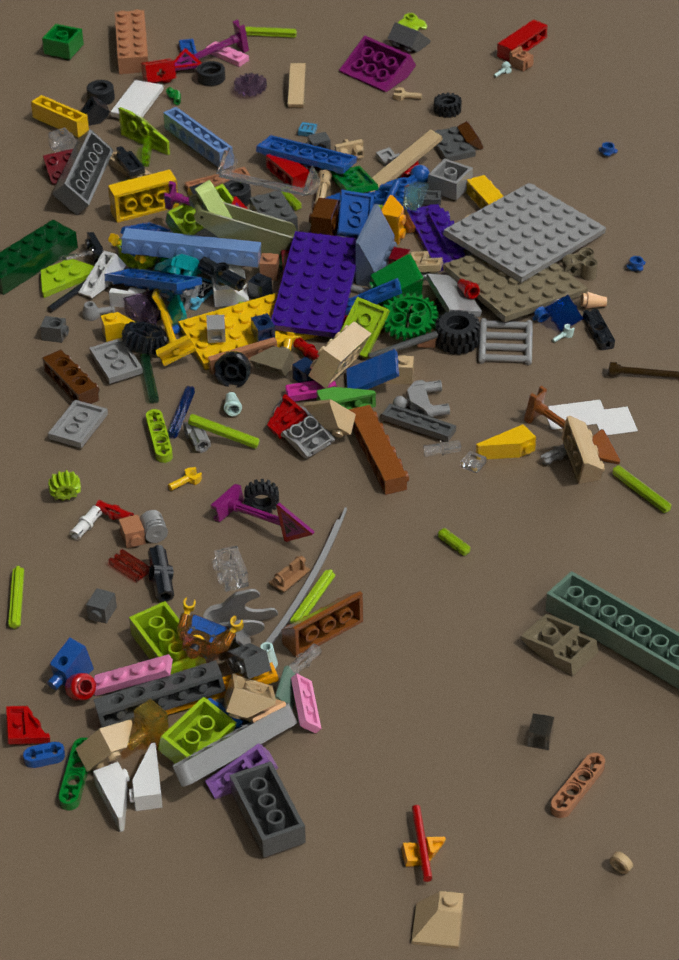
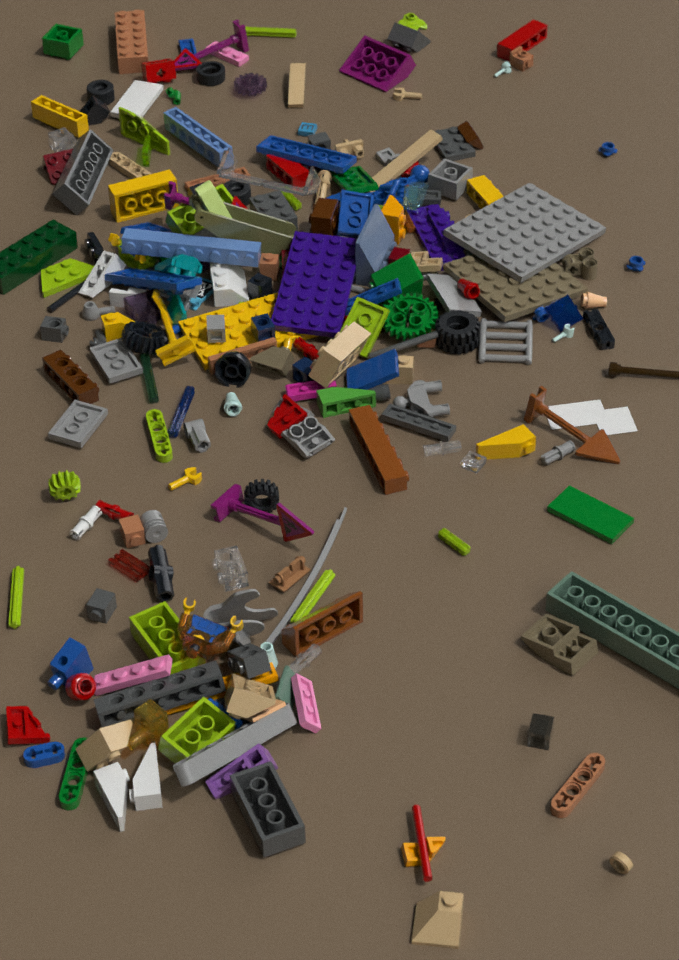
(76, 255): clear piece -> none
(100, 338): none -> dark grey arm
(129, 162): black hinge -> none
(221, 274): black piece -> none
(223, 431): lime axle -> none
(332, 416): tan slope -> none
(382, 392): none -> dark grey cone
(447, 105): black tyre -> none
(582, 451): tan slope -> none
(590, 514): none -> green tile
(641, 489): lime axle -> none

